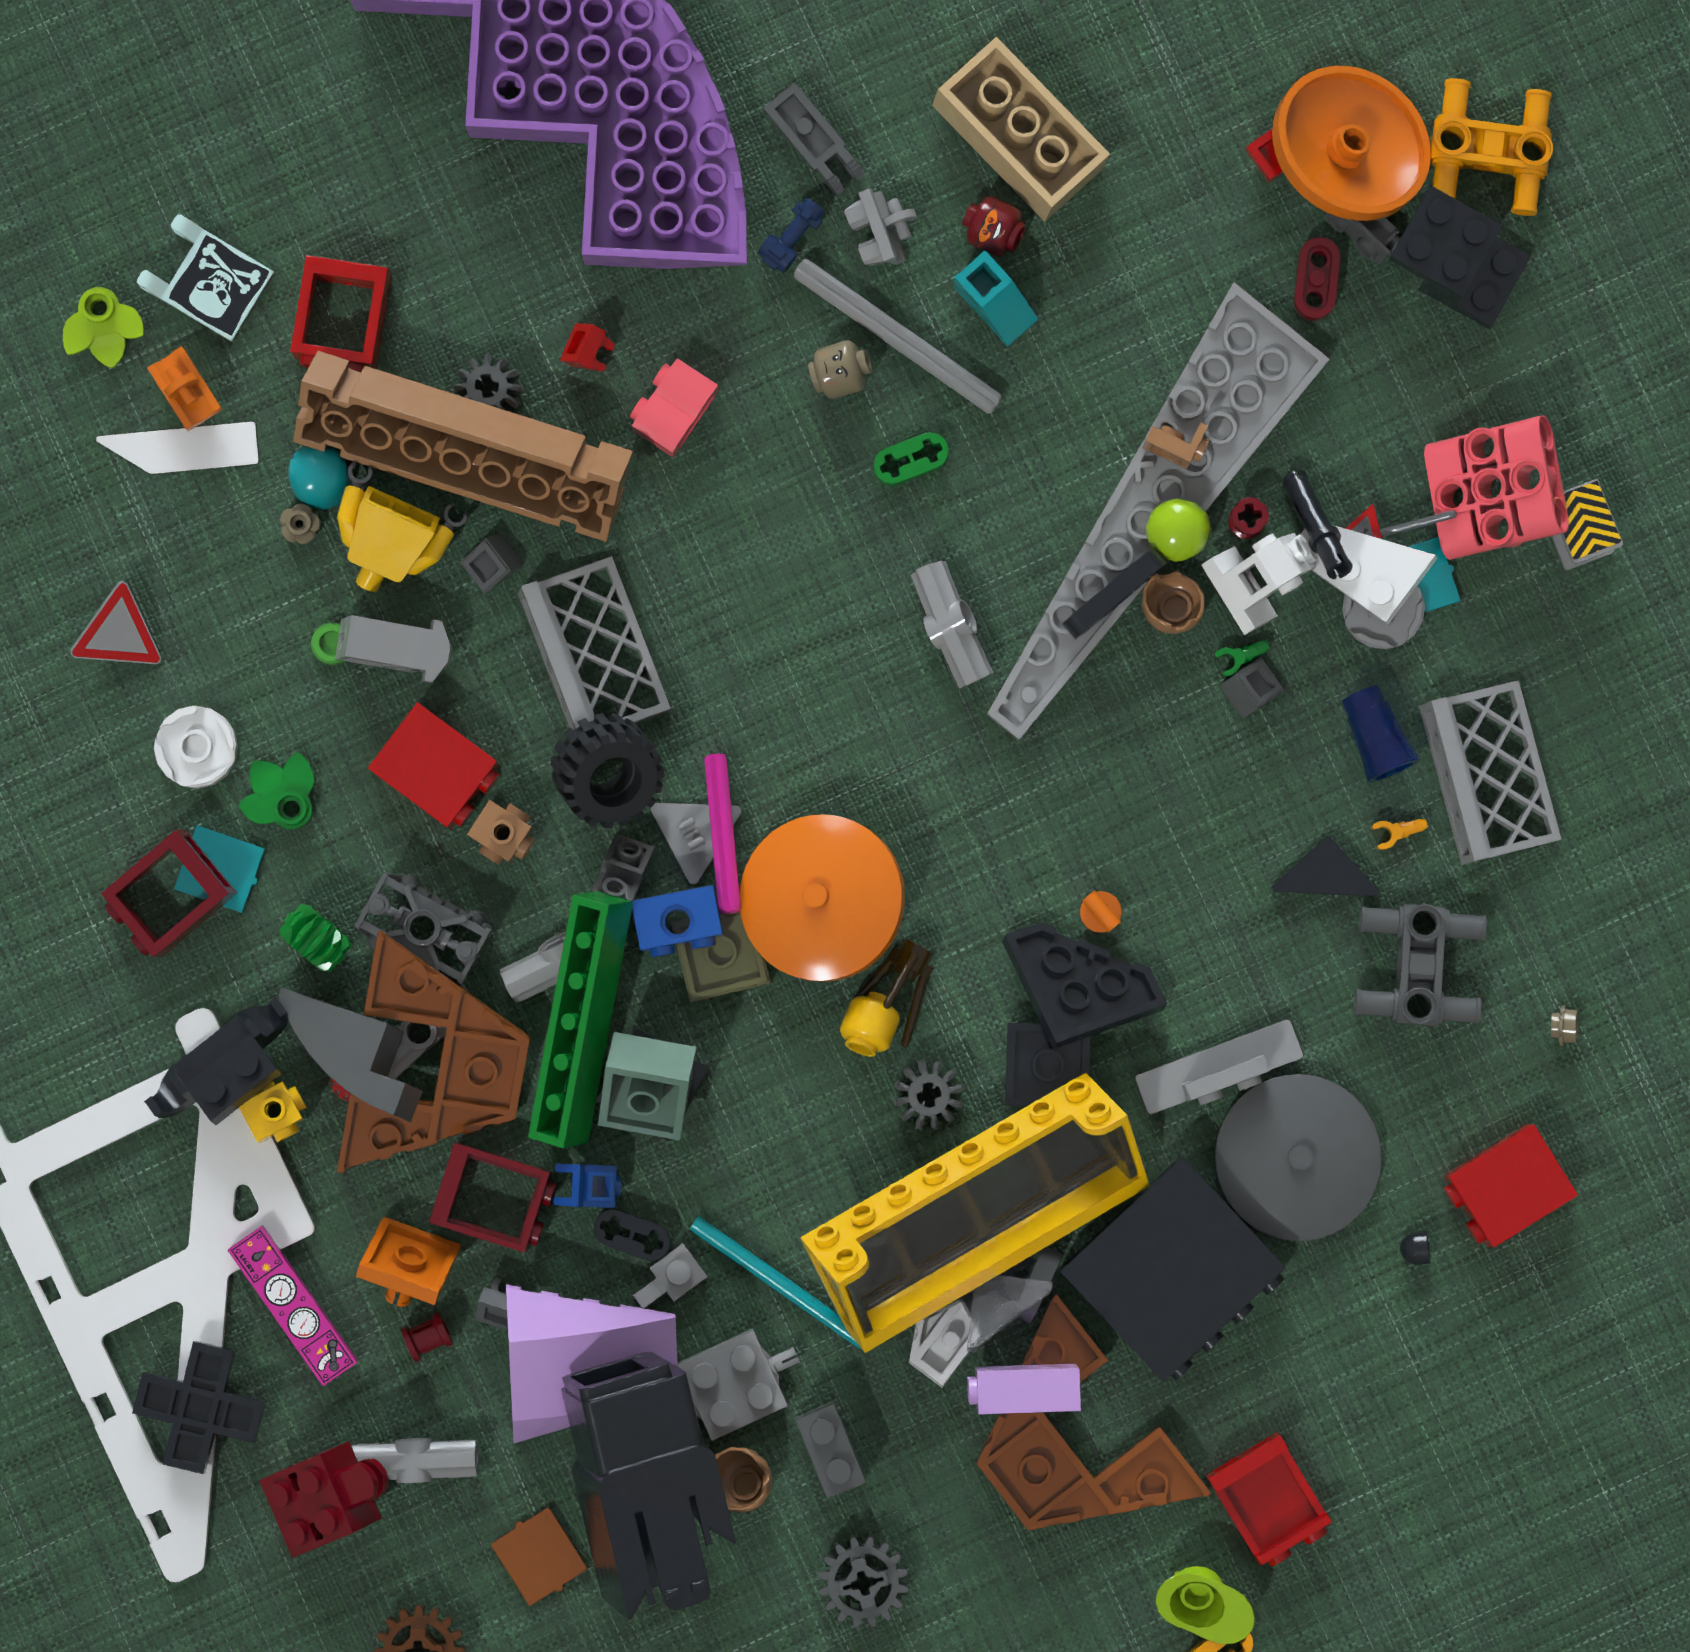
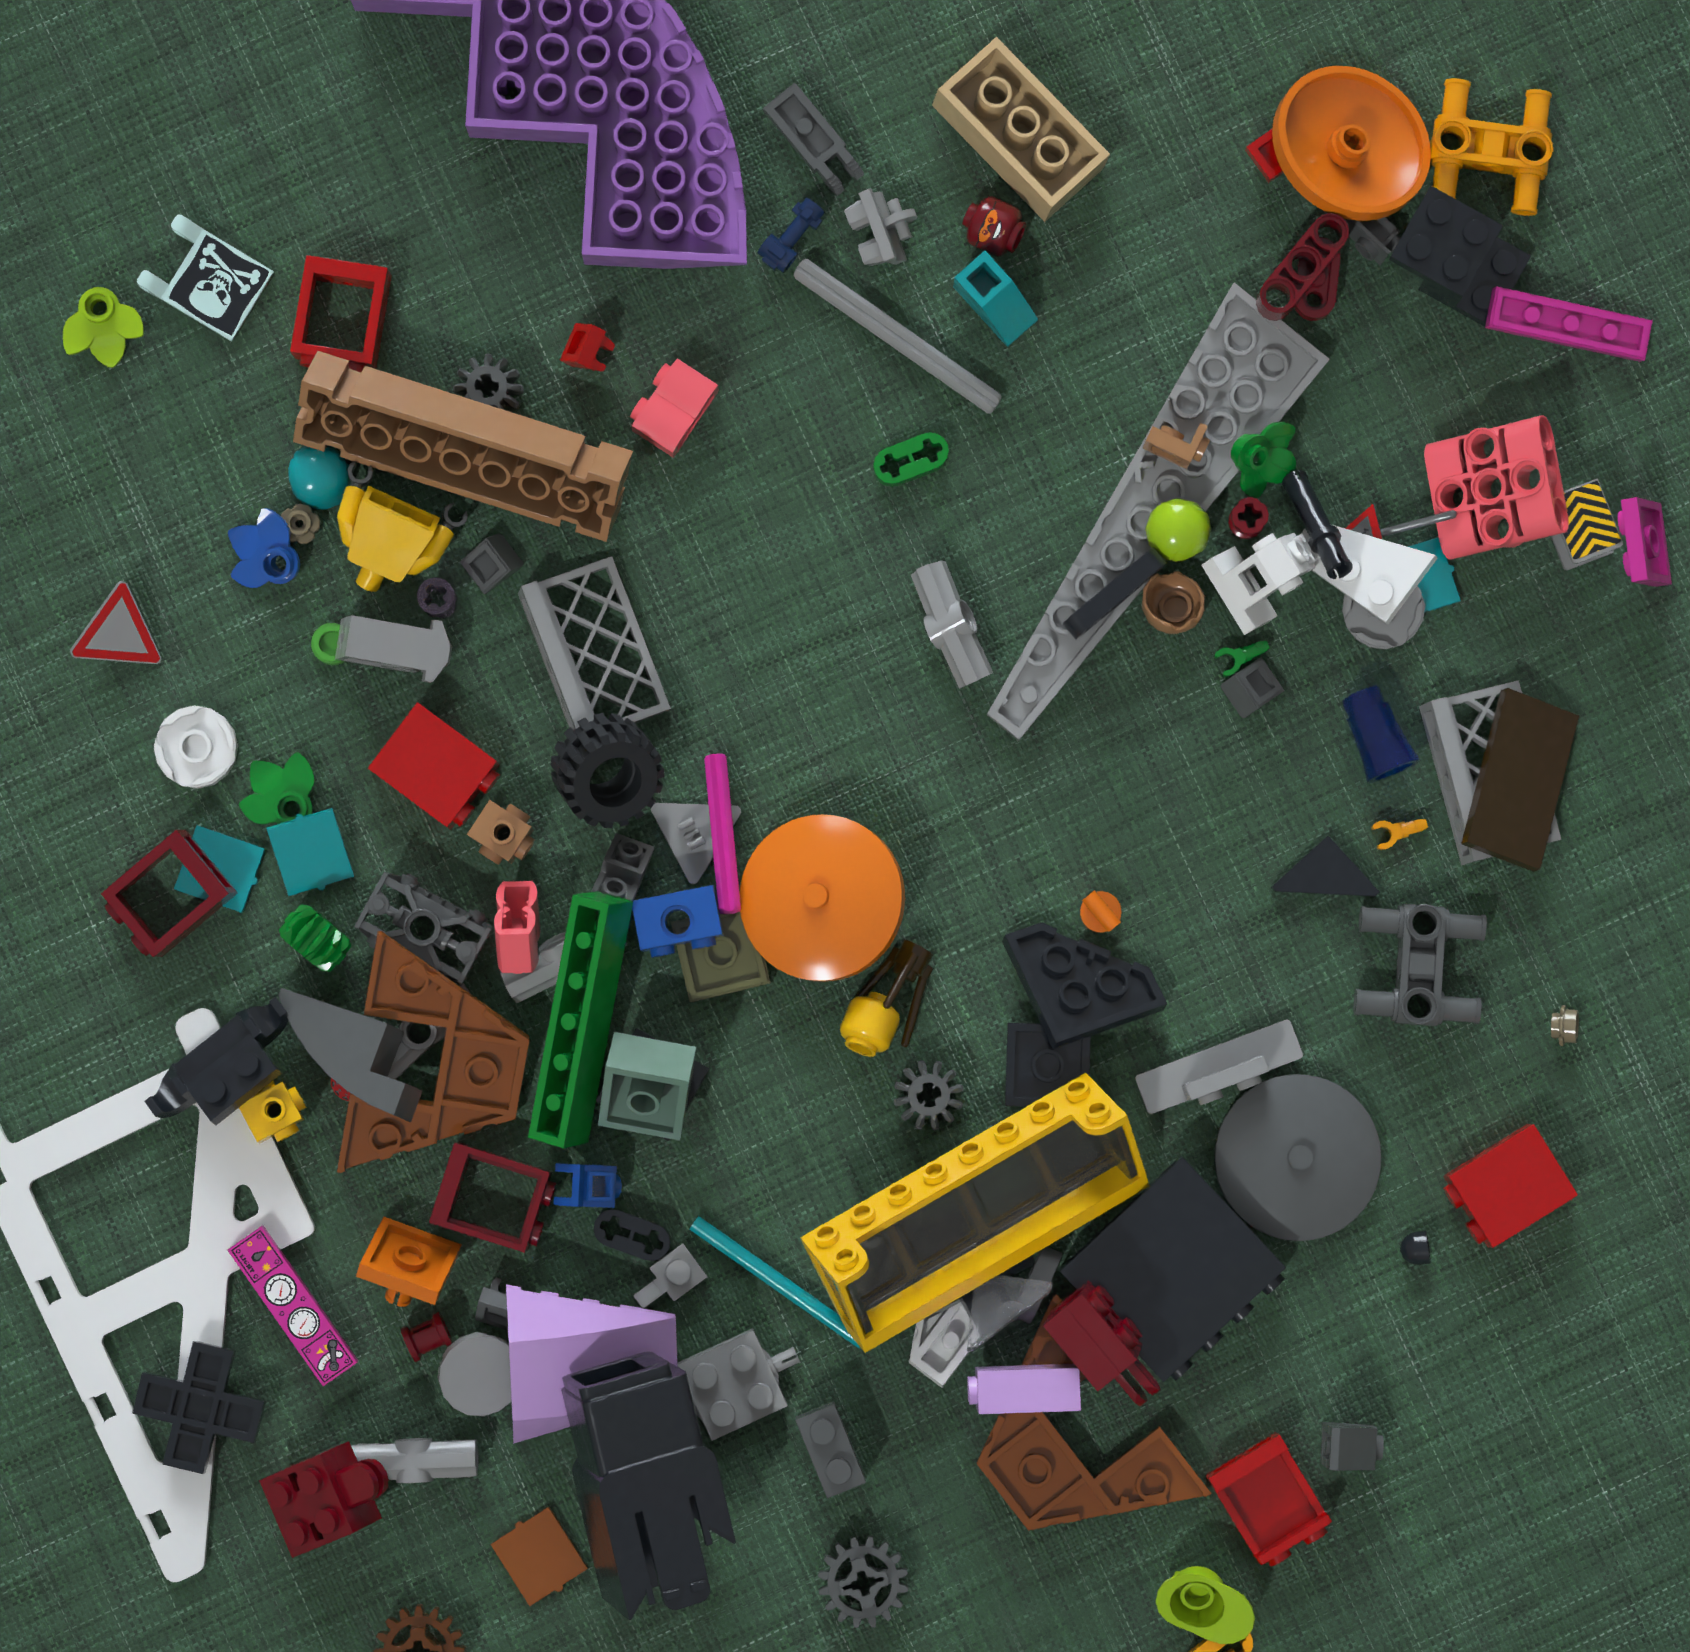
(184, 388): orange hips -> none
(187, 450): white sticker -> none
(260, 547): none -> blue plate
(310, 851): none -> teal piece
(441, 586): none -> clear purple bush
(476, 1374): none -> light grey tile
(517, 927): none -> coral brick
(744, 1479): medium nougat hair -> none
(839, 369): dark tan head -> none
(1101, 1341): none -> dark red brick
(1264, 457): none -> green plate
(1308, 248): none -> dark red beam
(1350, 1446): none -> dark grey slope
(1520, 779): none -> dark brown tile
(1568, 324): none -> dark pink tile
(1646, 542): none -> dark pink plate

